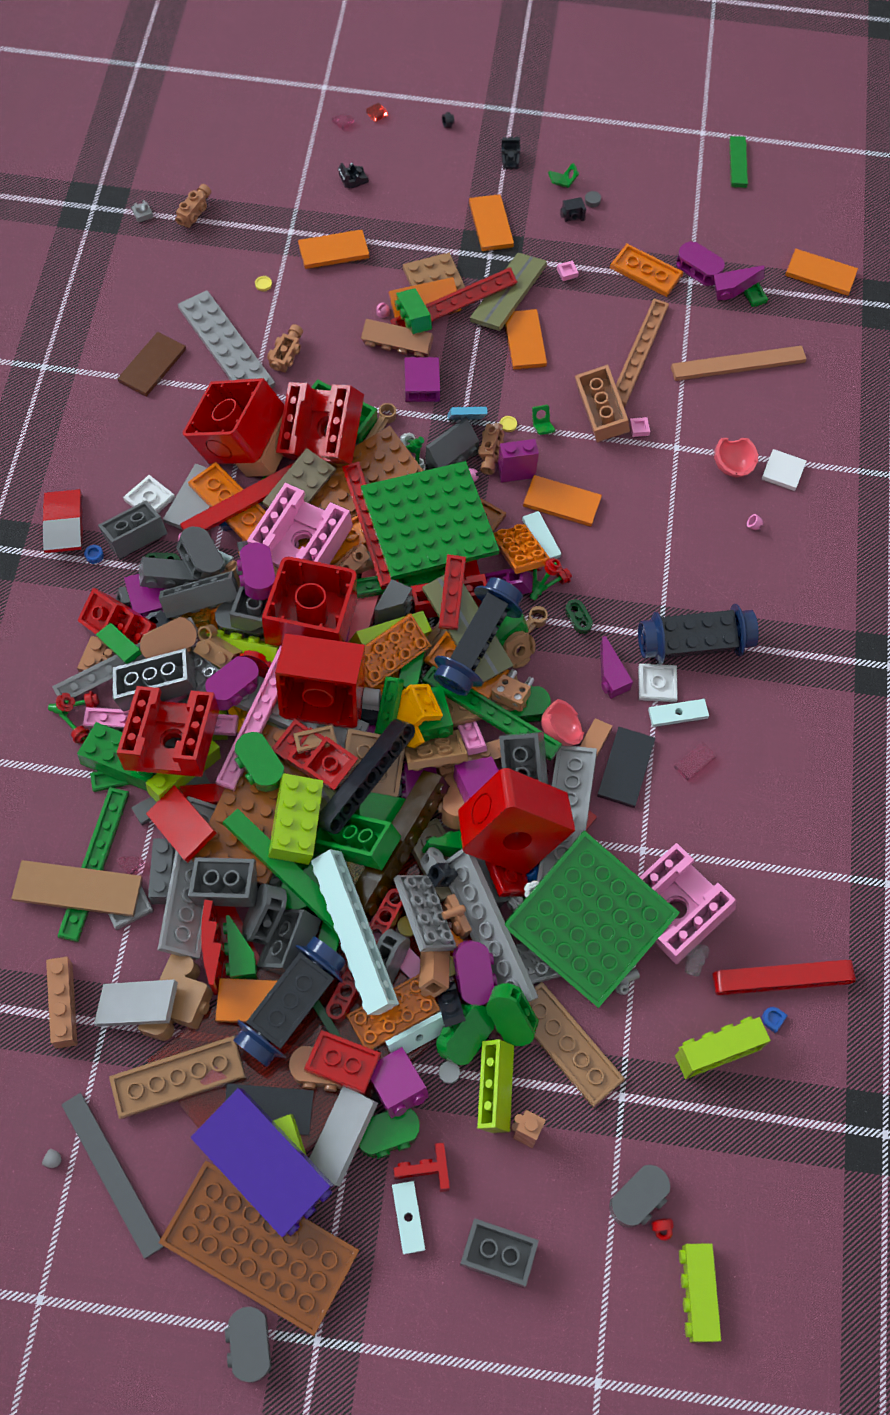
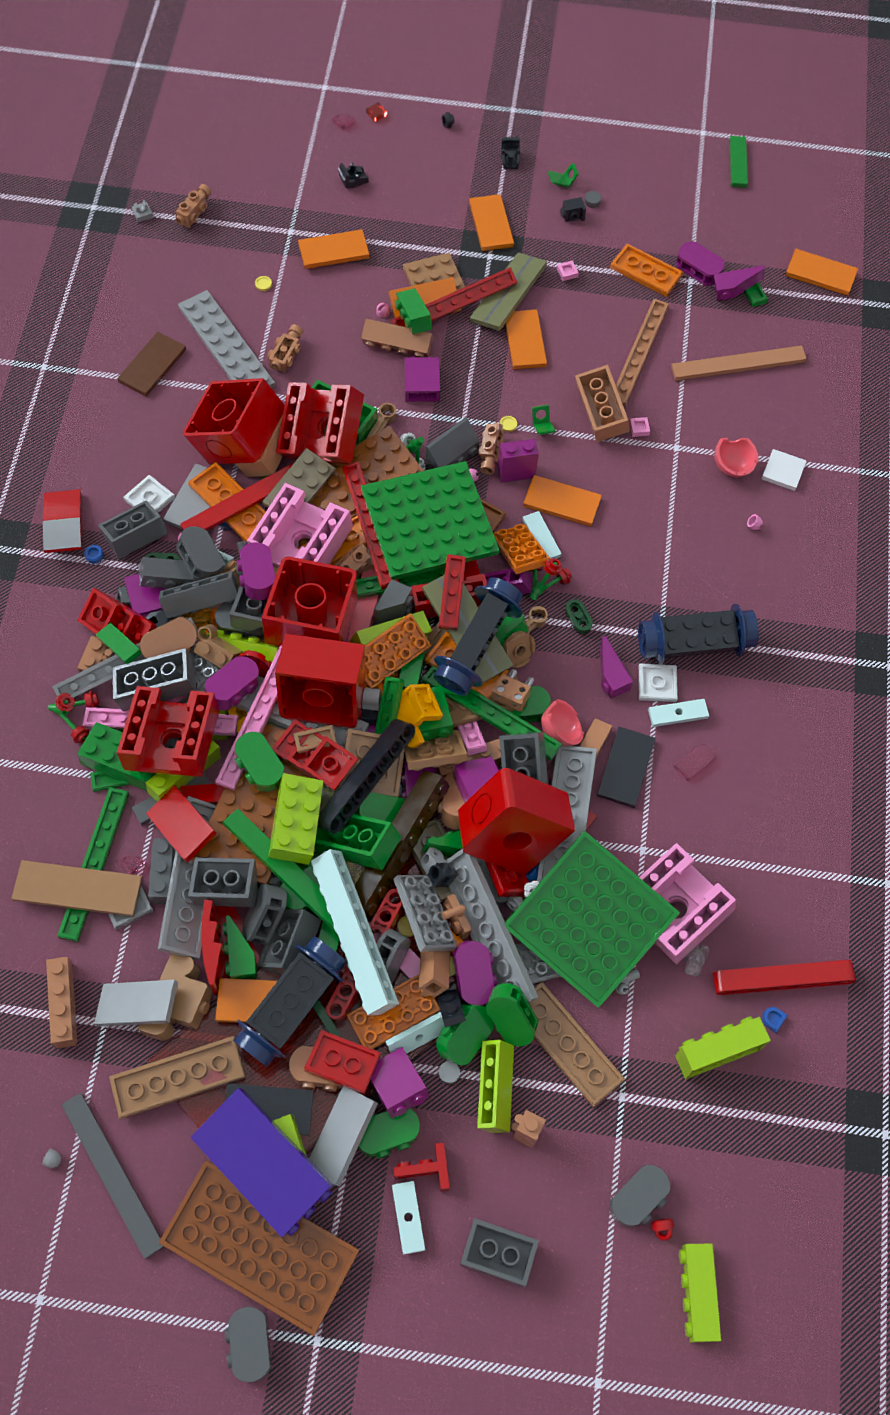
(470, 413): medium azure tile -> none

